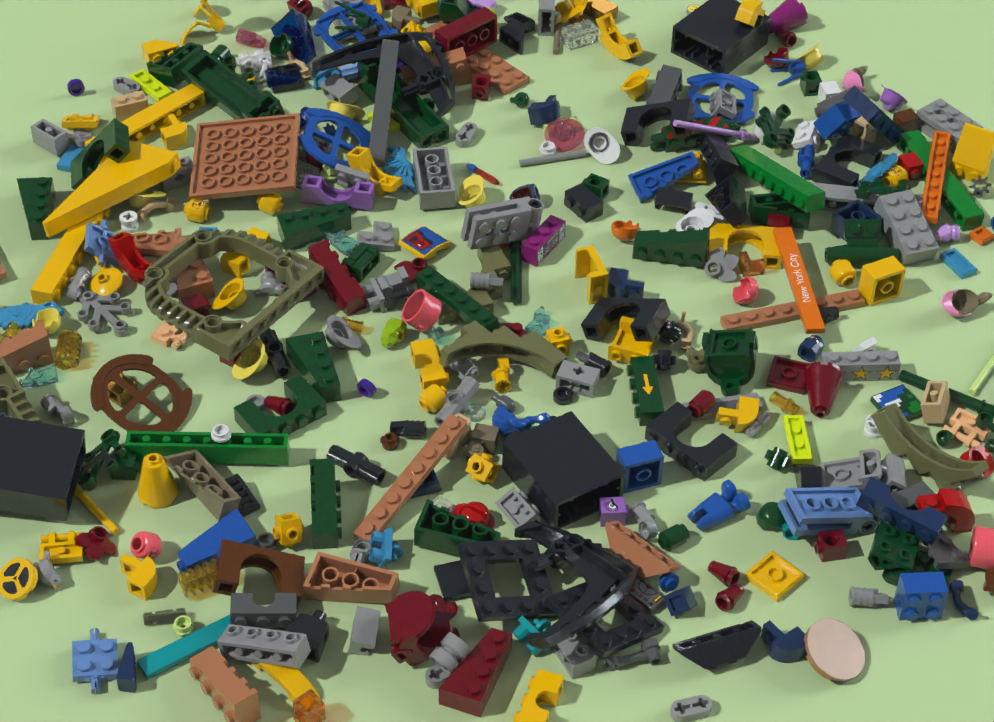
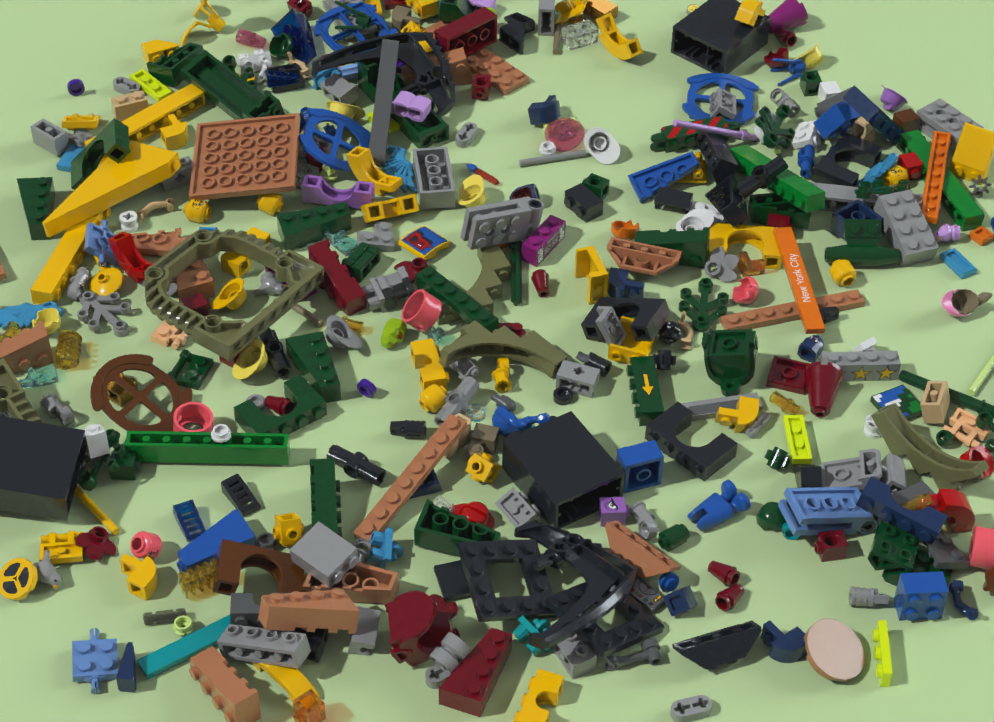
(96, 441): none -> white brick
(144, 198): light yellow piece -> none
(156, 483): yellow cone -> none
(186, 507): none -> clear blue slope
(193, 413): none -> coral piece
(195, 372): none -> dark green plate
(204, 482): dark tan wedge -> none
(220, 52): dark green brick -> none
(308, 315): none -> dark tan bar
(309, 611): none -> nougat wedge
(324, 554): none -> light grey brick
(349, 176): light grey plate -> none
(389, 208): none -> yellow arch
(390, 441): reddish brown plate -> none
(411, 106): none -> lavender brick
(485, 280): light grey hinge -> none
(521, 99): dark green piece -> none
(539, 323): clear light blue slope -> none
(541, 282): none -> dark red cone
(559, 338): yellow brick -> none
(610, 325): none -> light grey bracket
(636, 83): yellow piece -> none
(640, 117): black arch -> none
(642, 257): none -> nougat wedge
(667, 84): dark grey wedge -> none
(695, 359): olive plate -> none
(701, 321): none -> dark green plant
(701, 403): dark red brick -> none
(762, 176): none -> black piece
(774, 576): yellow tile -> none
(784, 99): none -> light grey connector
(855, 77): bright pink hair -> none
(881, 280): yellow brick -> none
(882, 653): none -> neon yellow plate
(919, 502): none -> clear yellow pin

